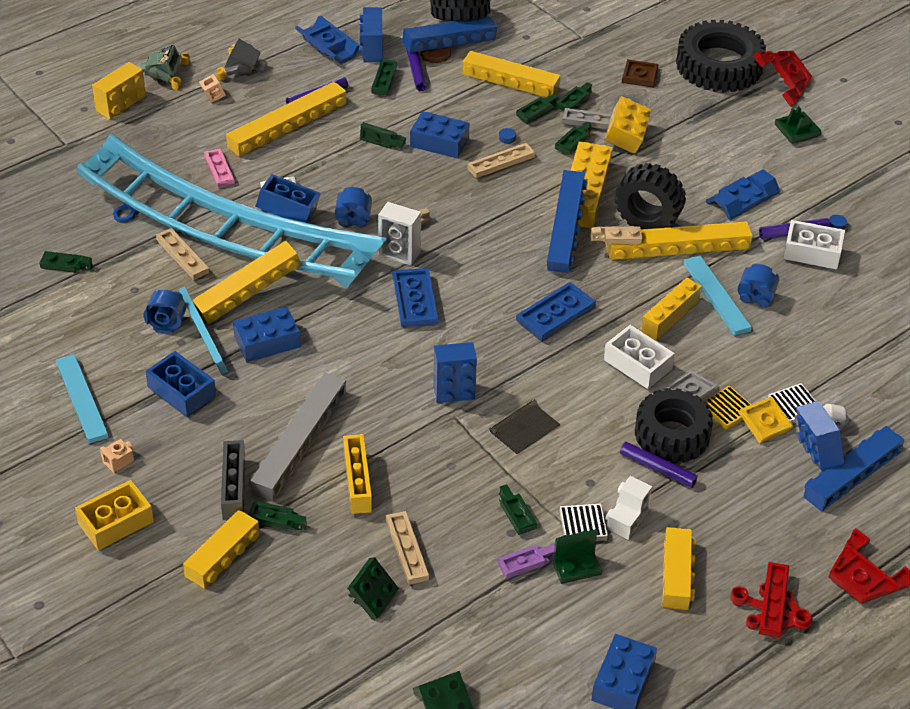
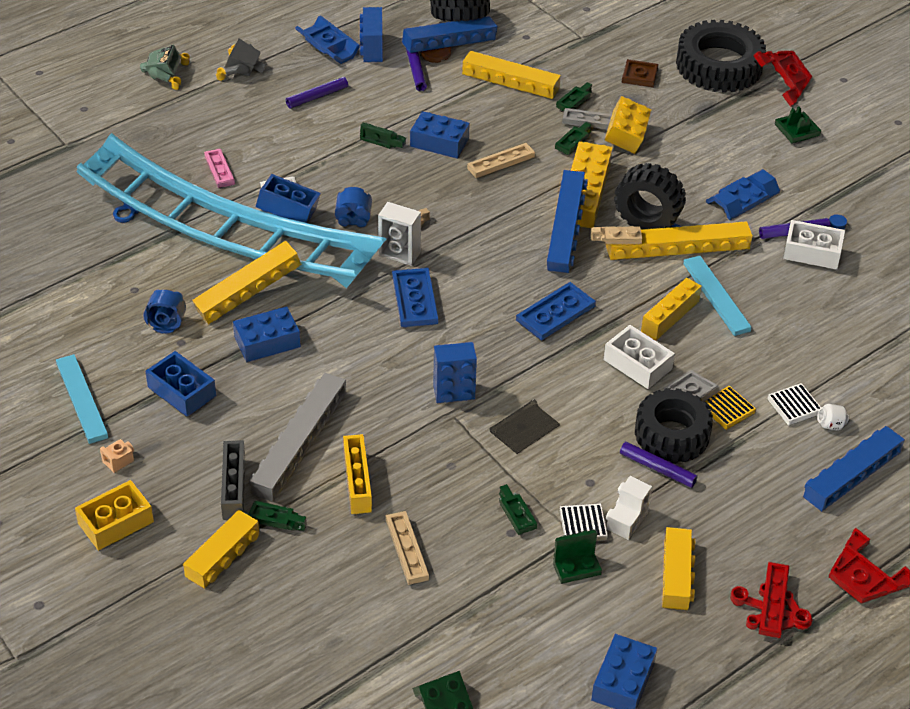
(65, 262): dark green hinge -> none
(119, 90): yellow brick -> none
(182, 254): tan plate -> none
(203, 331): medium azure tile -> none
(212, 88): light nougat brick -> none
(286, 119): yellow brick -> none
(372, 588): dark green plate -> none
(384, 77): dark green plate -> none
(507, 135): blue tile -> none
(525, 560): medium lavender hinge -> none
(536, 108): dark green hinge -> none
(758, 285): blue brick -> none
(765, 419): yellow tile -> none
(819, 435): blue brick -> none

